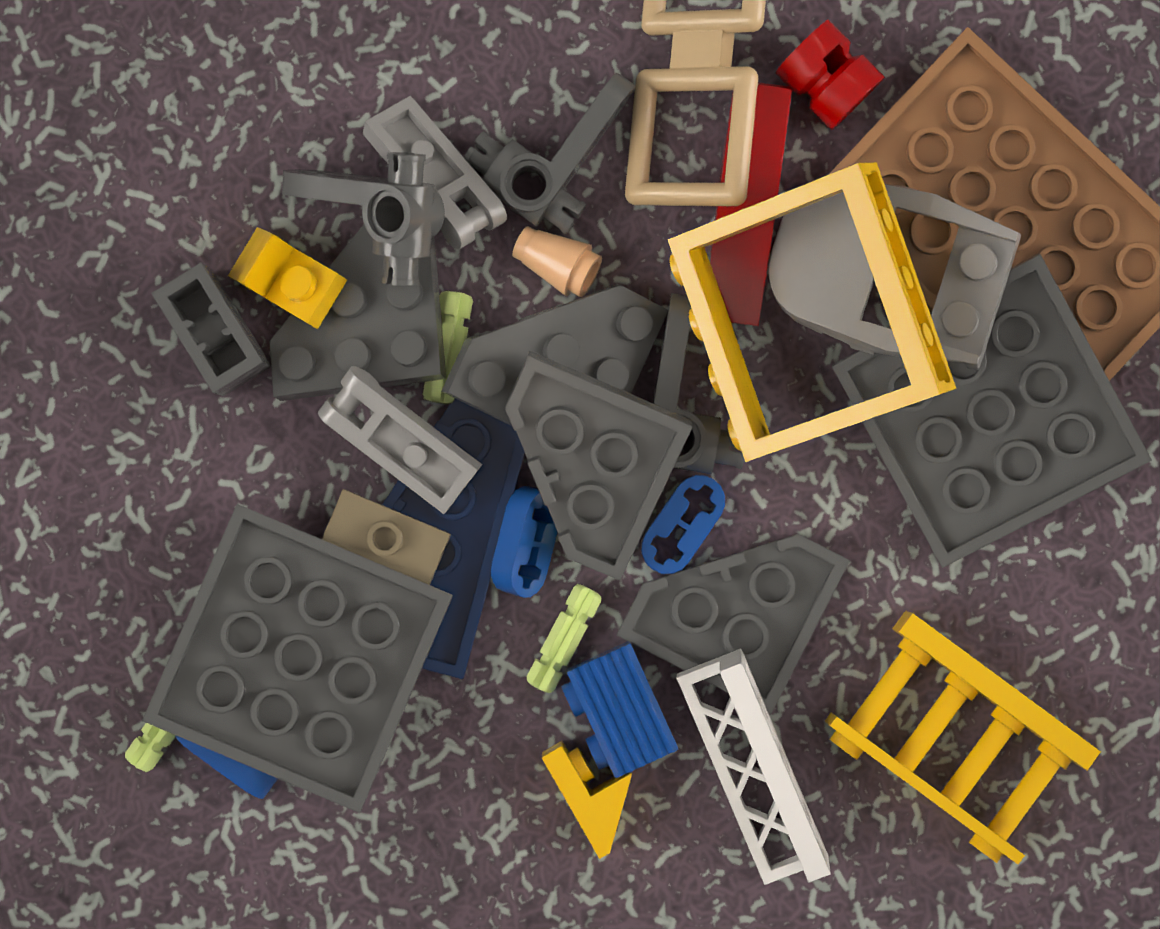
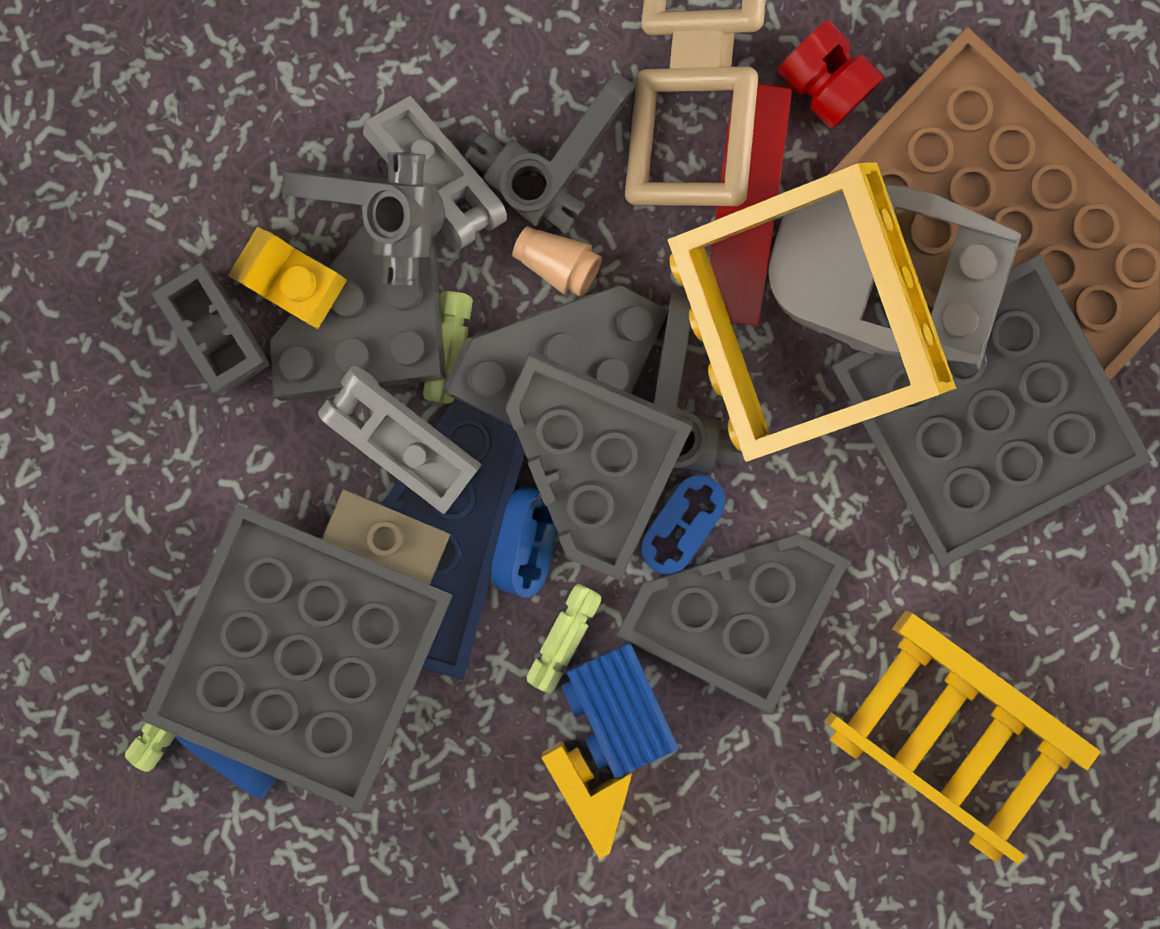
(774, 769): white fence -> none

